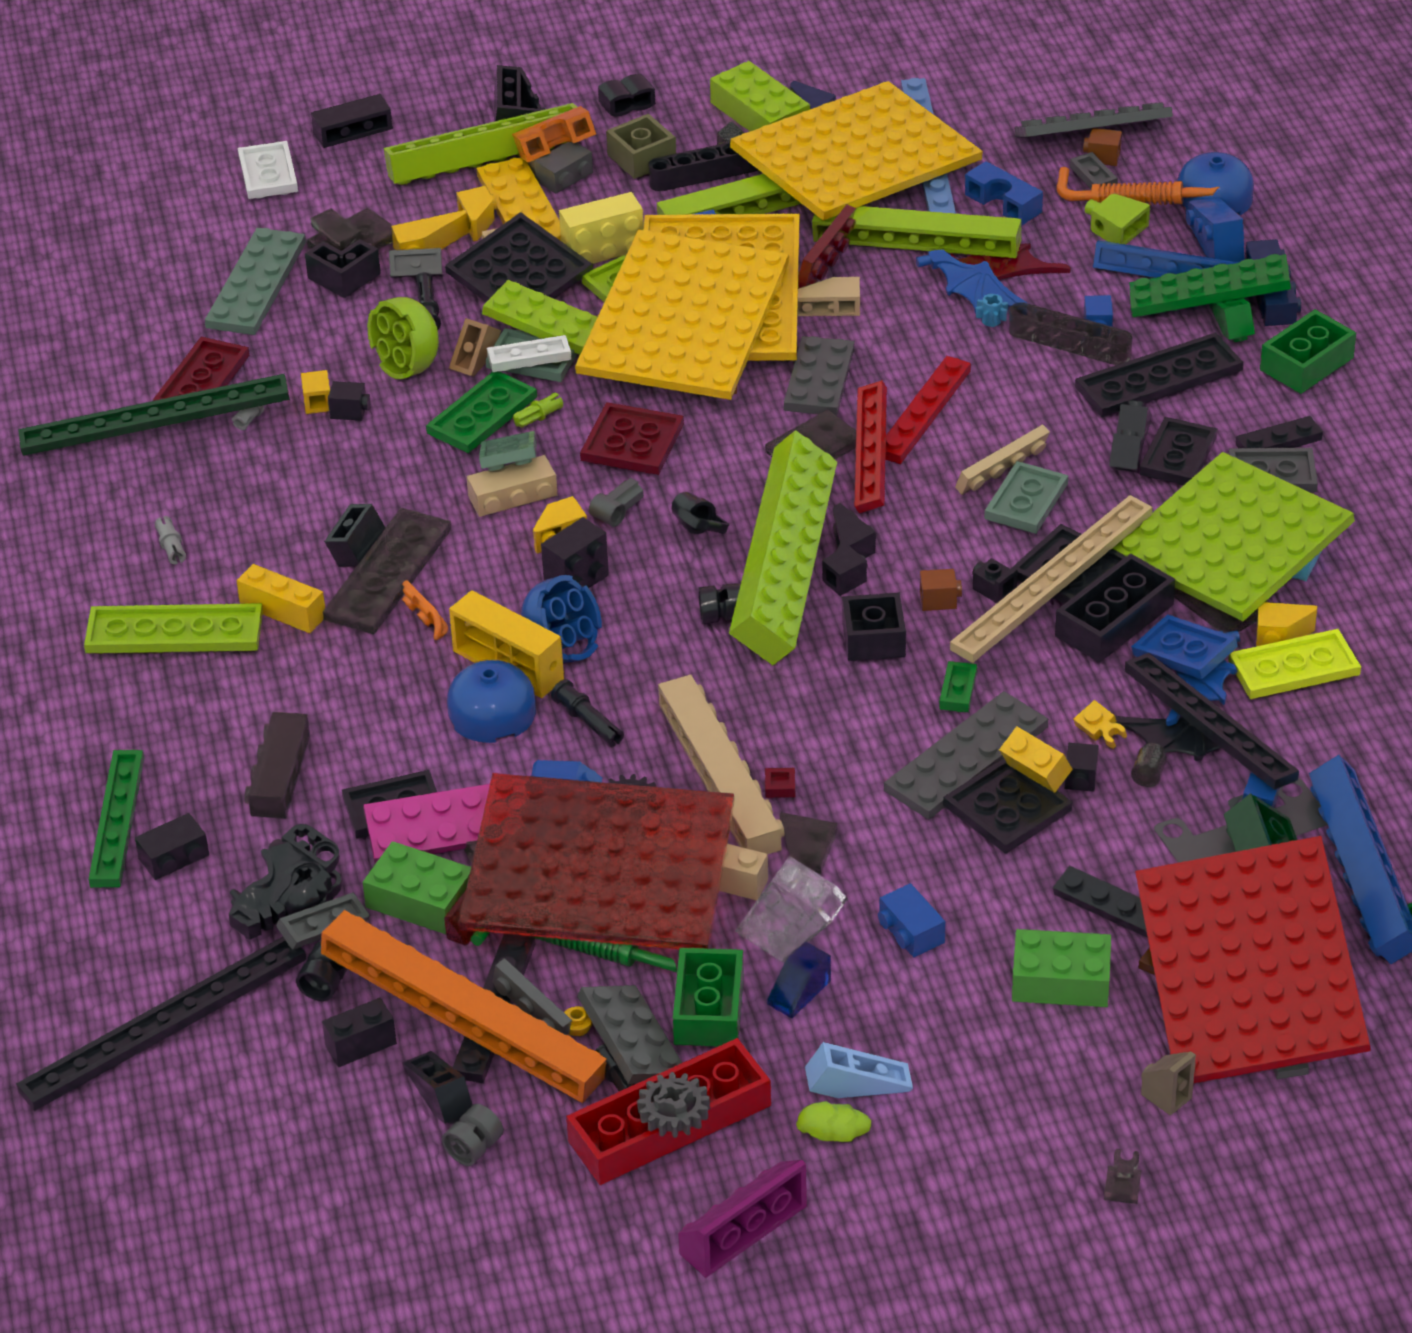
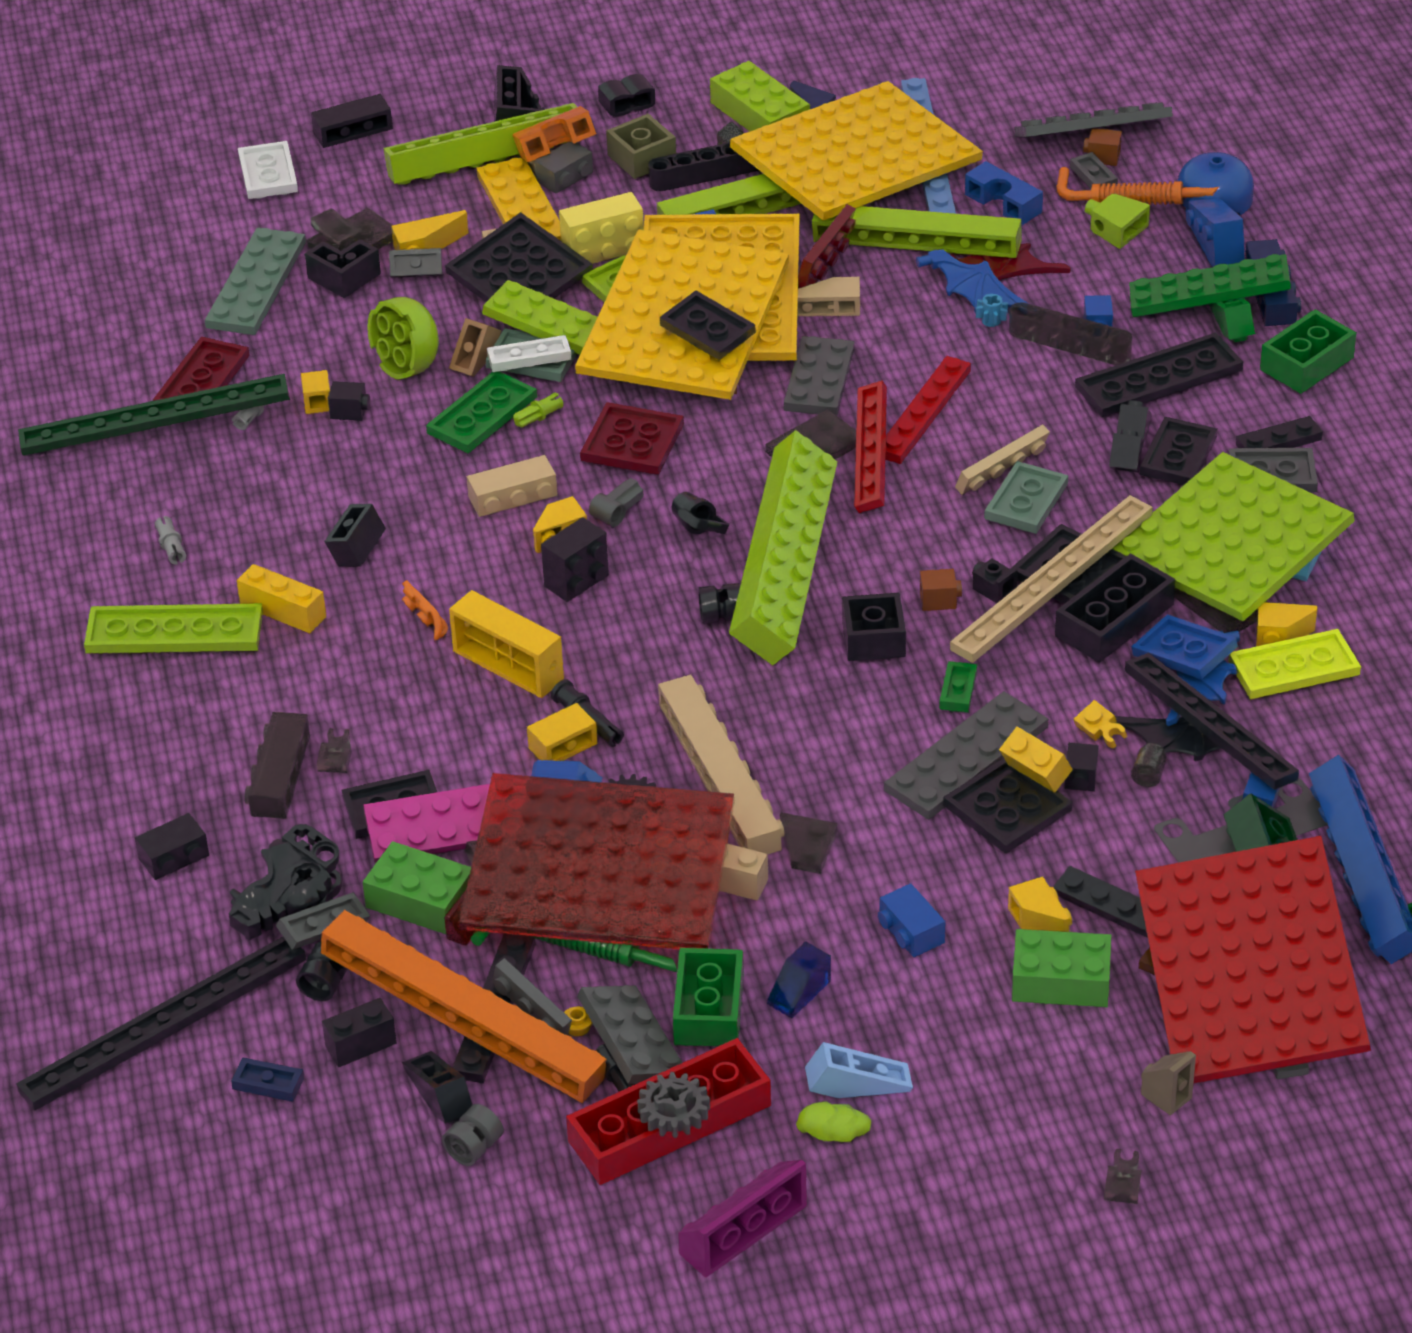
(116, 819): green plate -> none
(267, 1079): none -> dark blue plate
(335, 754): none -> clear smoke plate
(377, 580): clear smoke plate -> none
(426, 296): black pin -> none
(479, 209): yellow slope -> none
(491, 701): blue cylinder -> none
(508, 449): sand green plate -> none
(562, 734): none -> yellow brick
(567, 611): blue cylinder -> none
(707, 325): none -> black plate
(779, 782): dark red plate -> none
(791, 910): clear slope -> none
(854, 543): black arch -> none
(1038, 907): none -> yellow slope
(1147, 260): blue plate -> none

